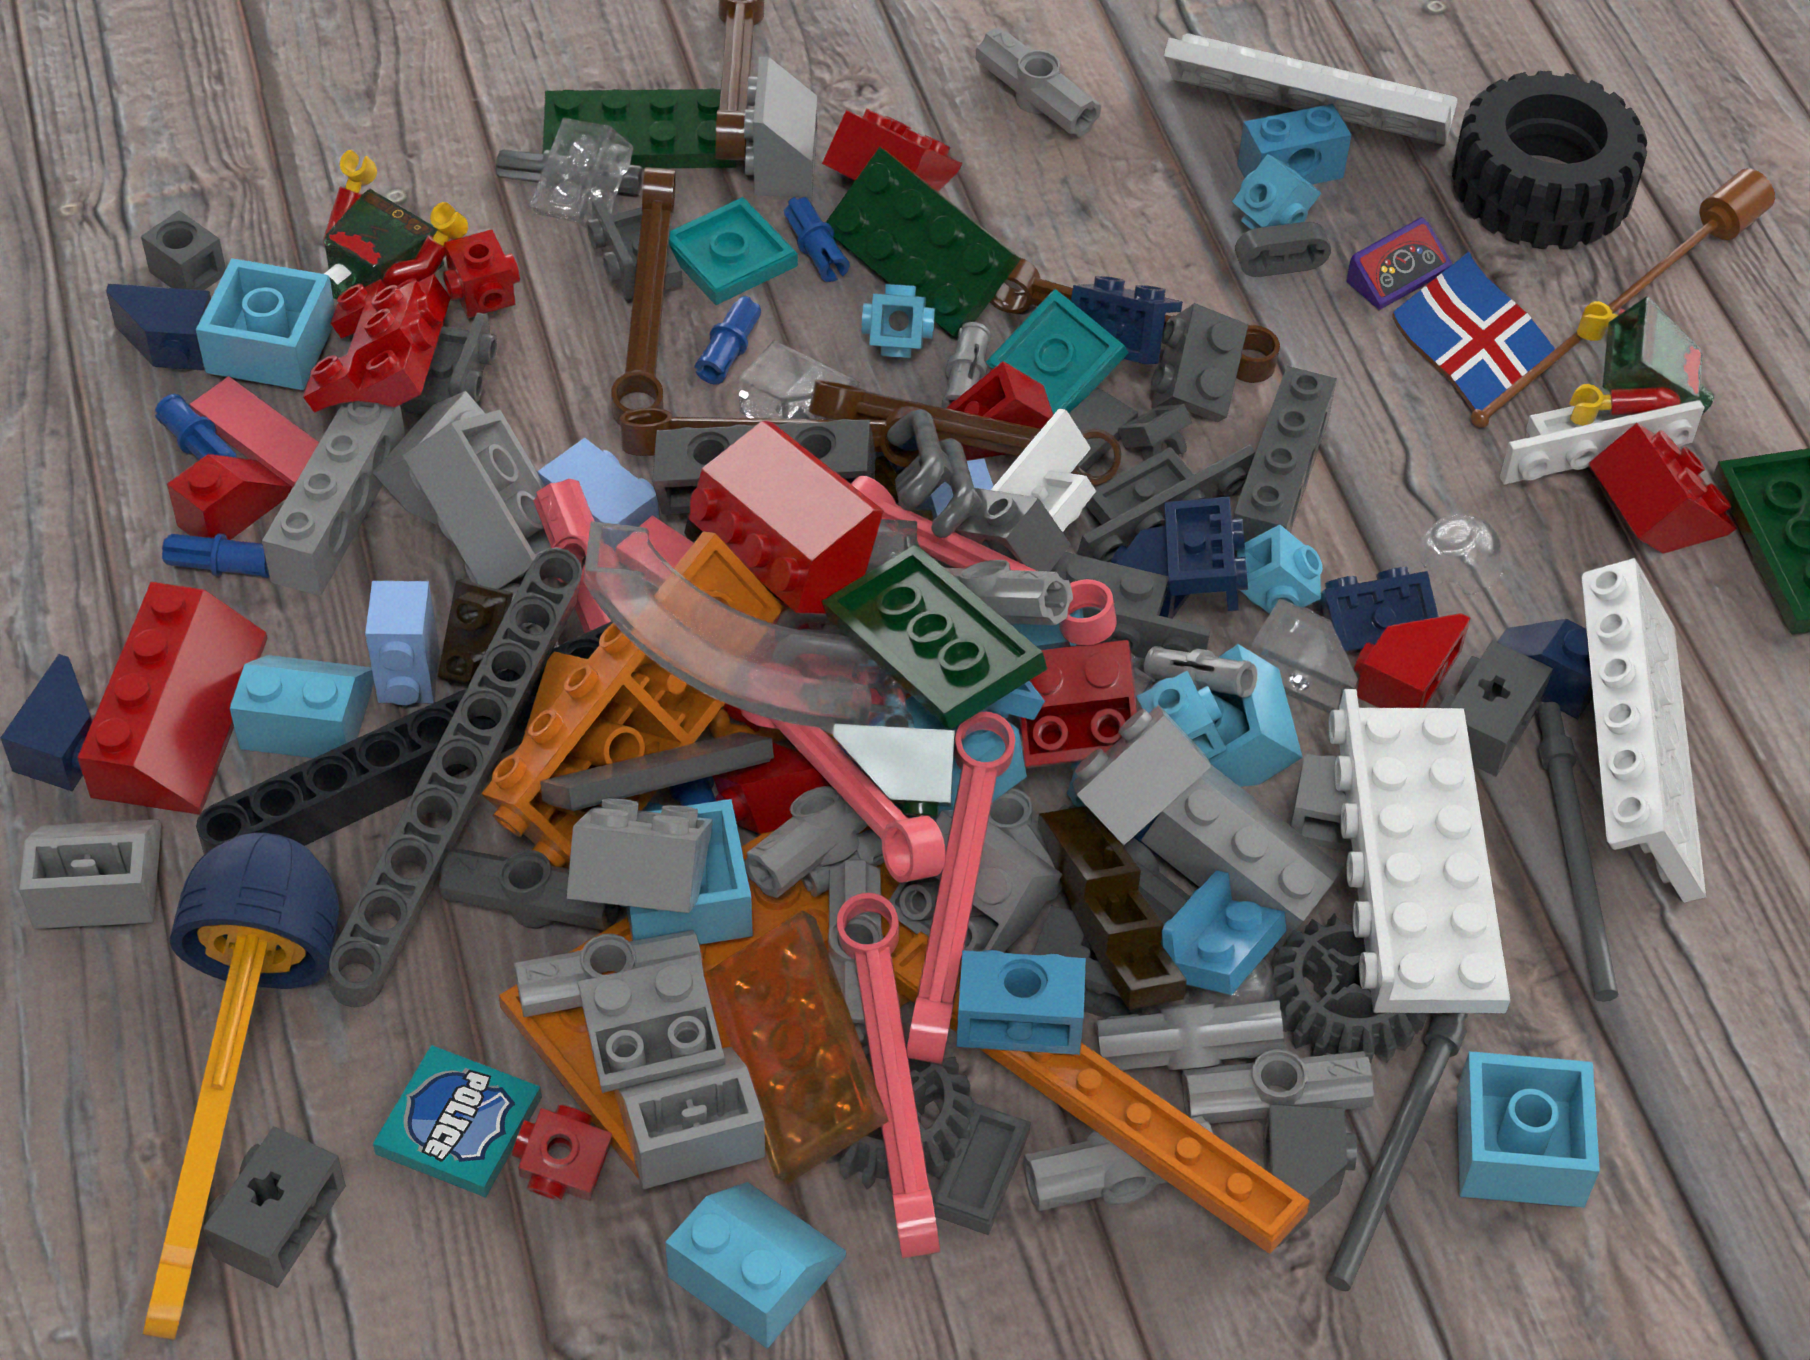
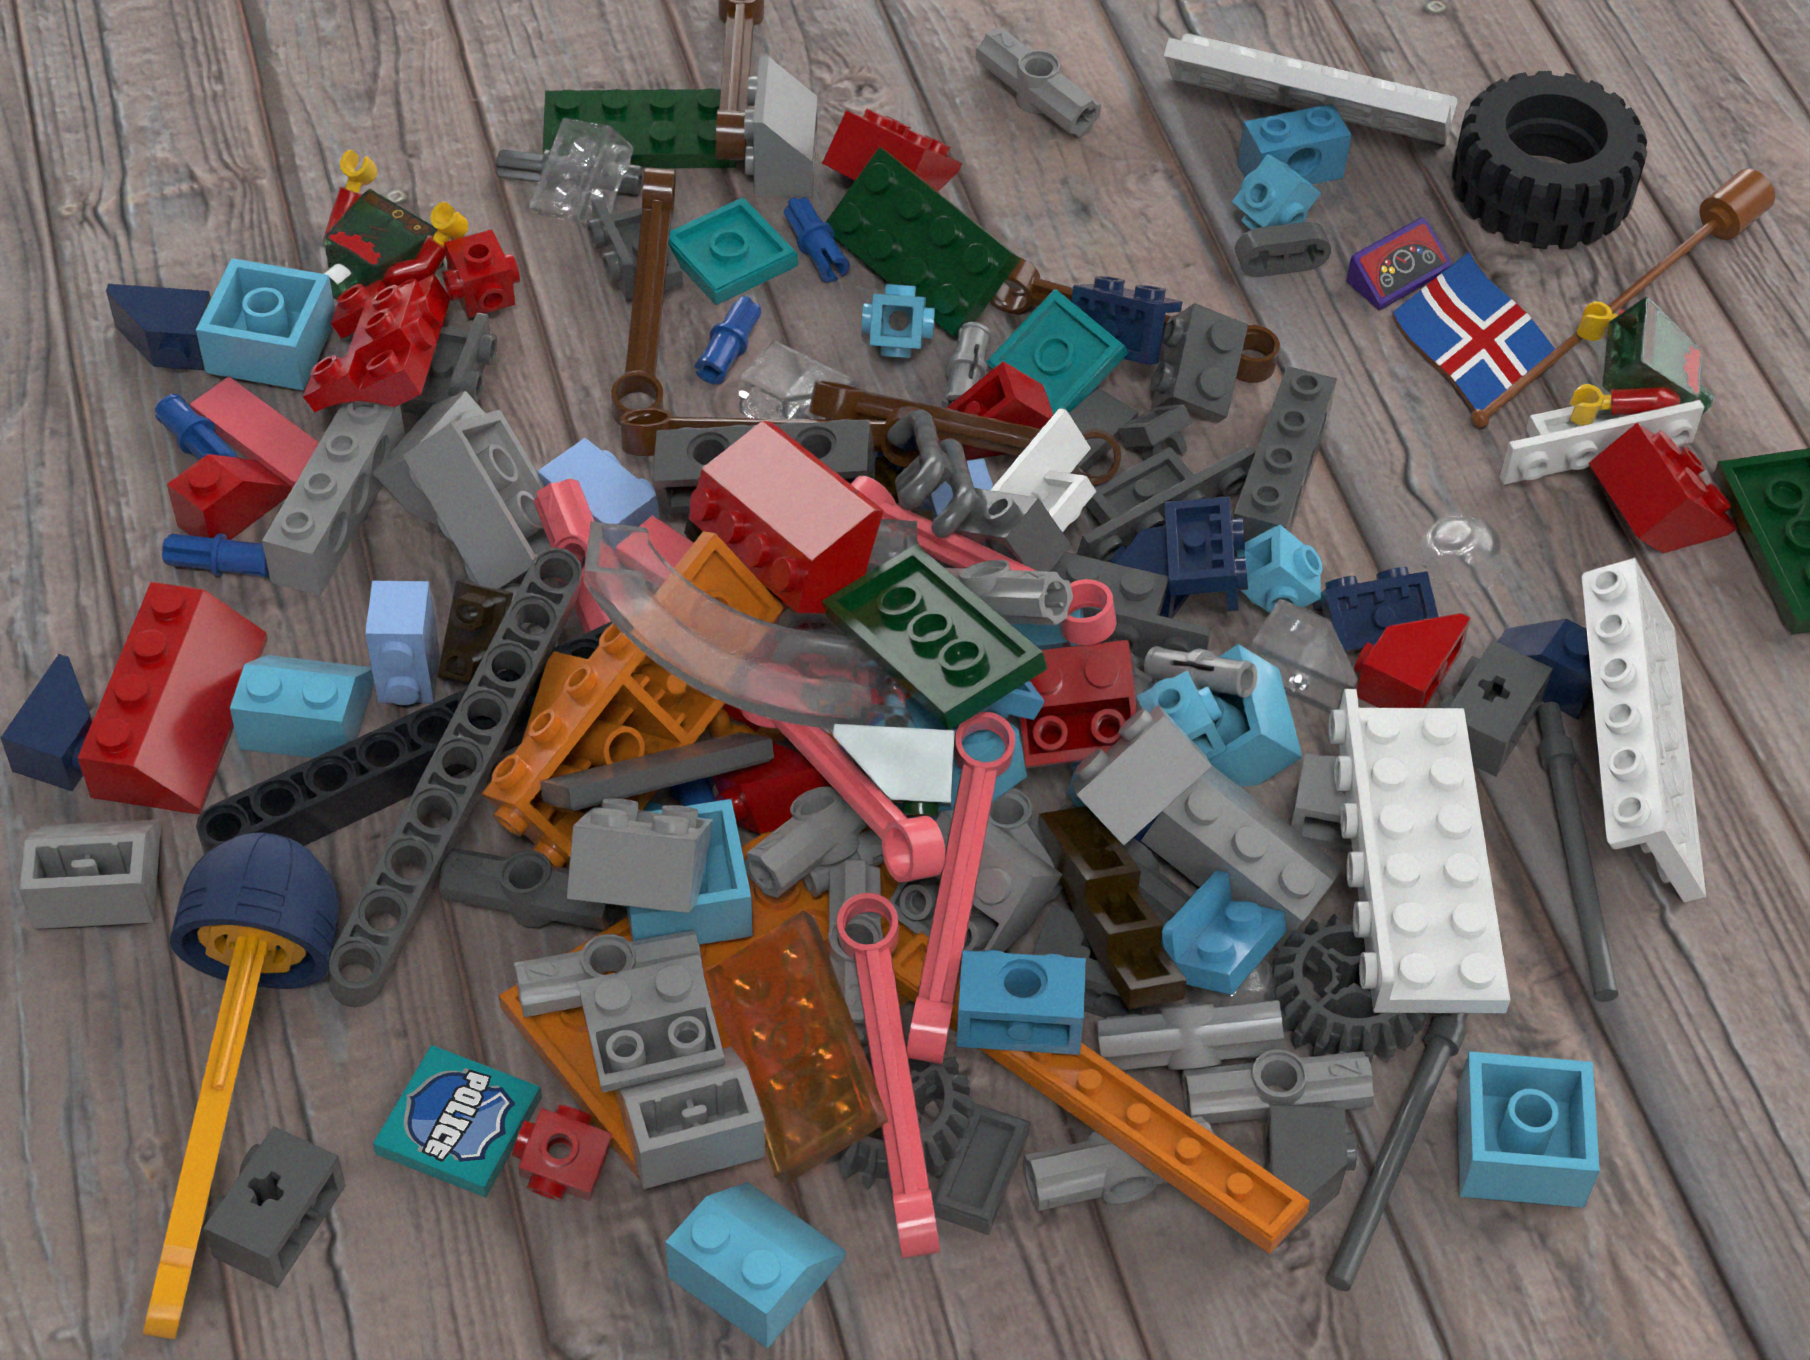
(183, 253): dark grey brick -> none

